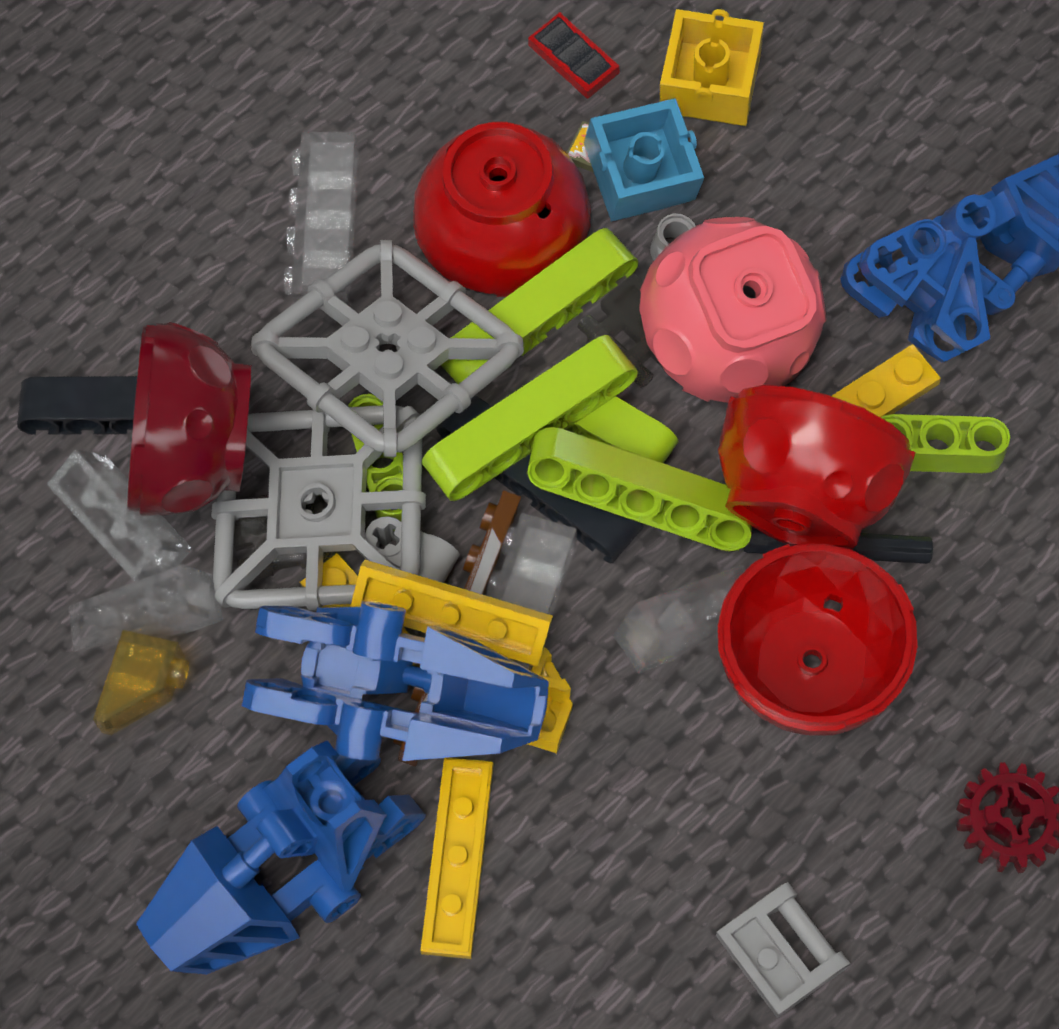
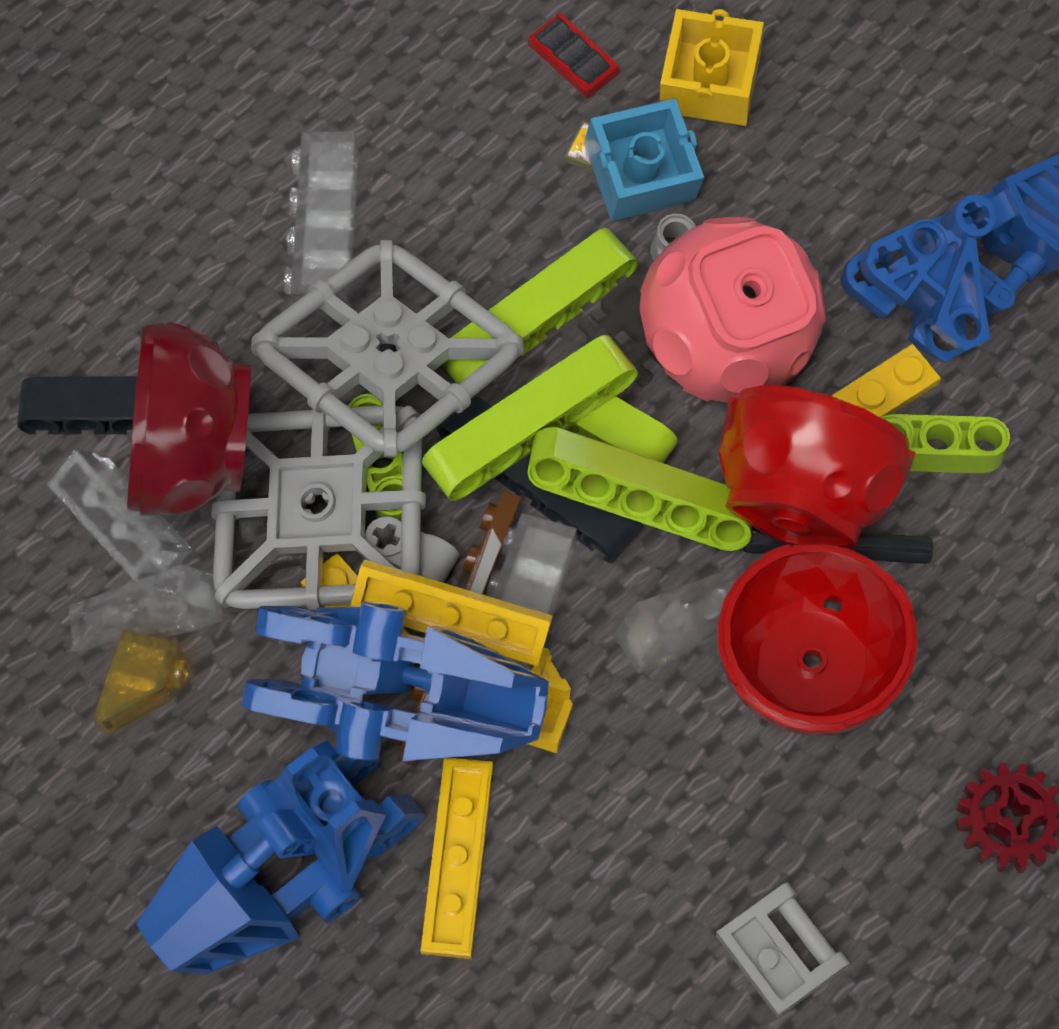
(491, 230): red piece -> none

